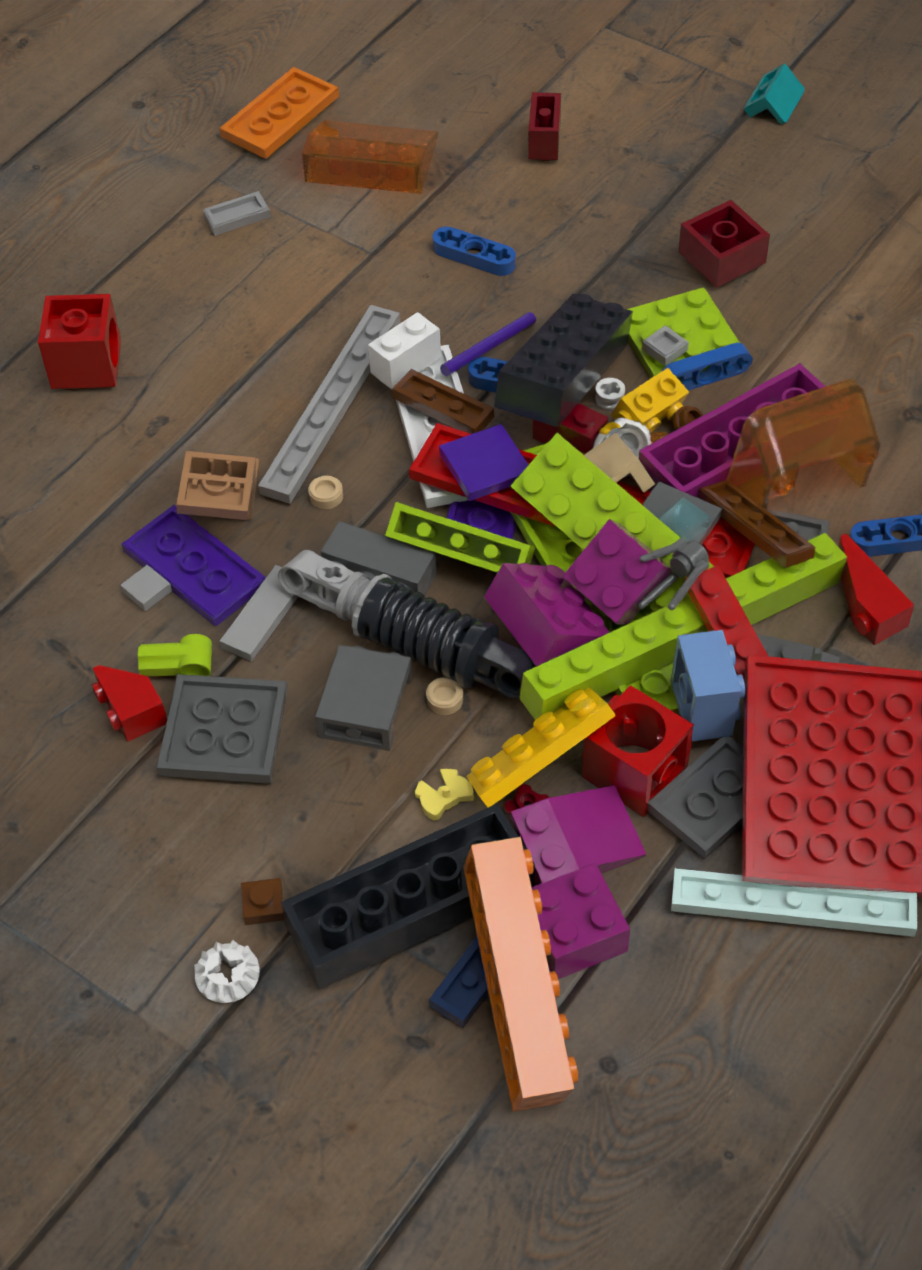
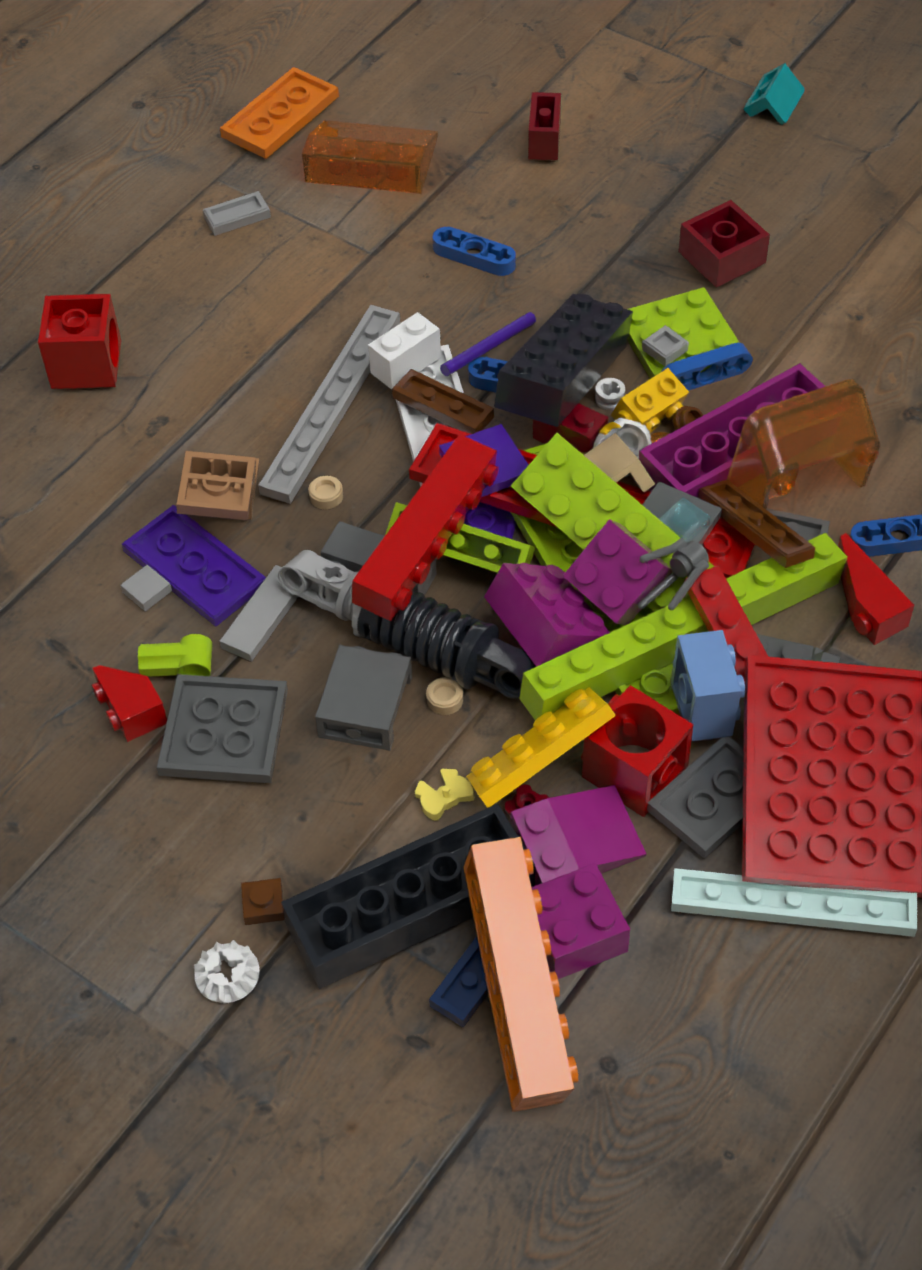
(424, 528): none -> red brick

